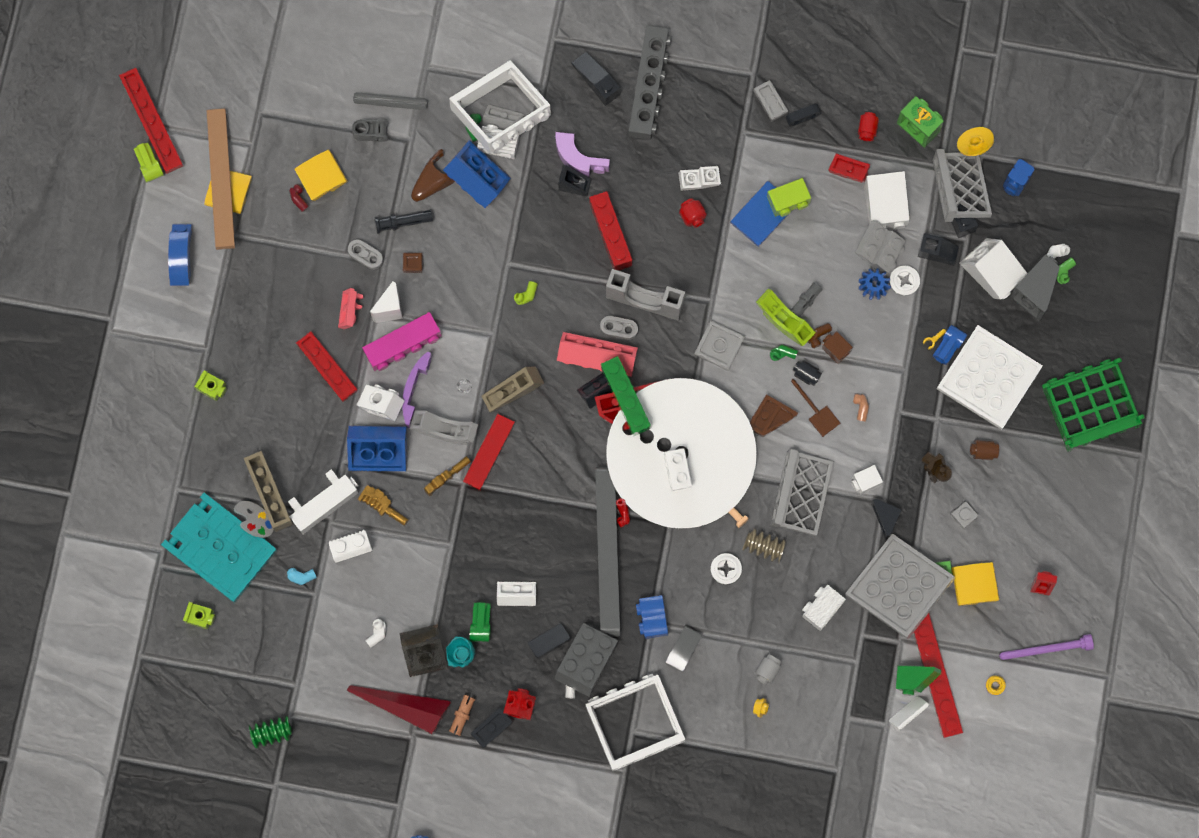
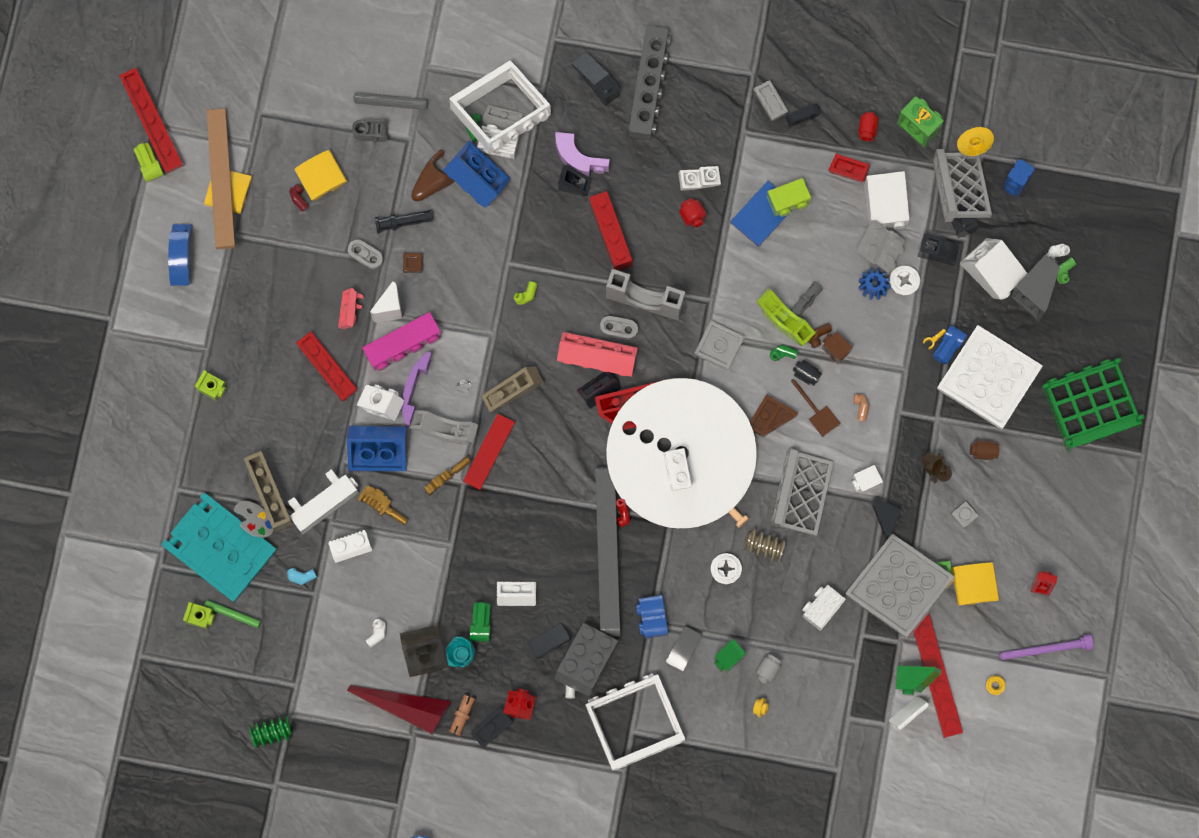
(233, 614): none -> bright green bar
(625, 396): green brick -> none
(729, 656): none -> green slope

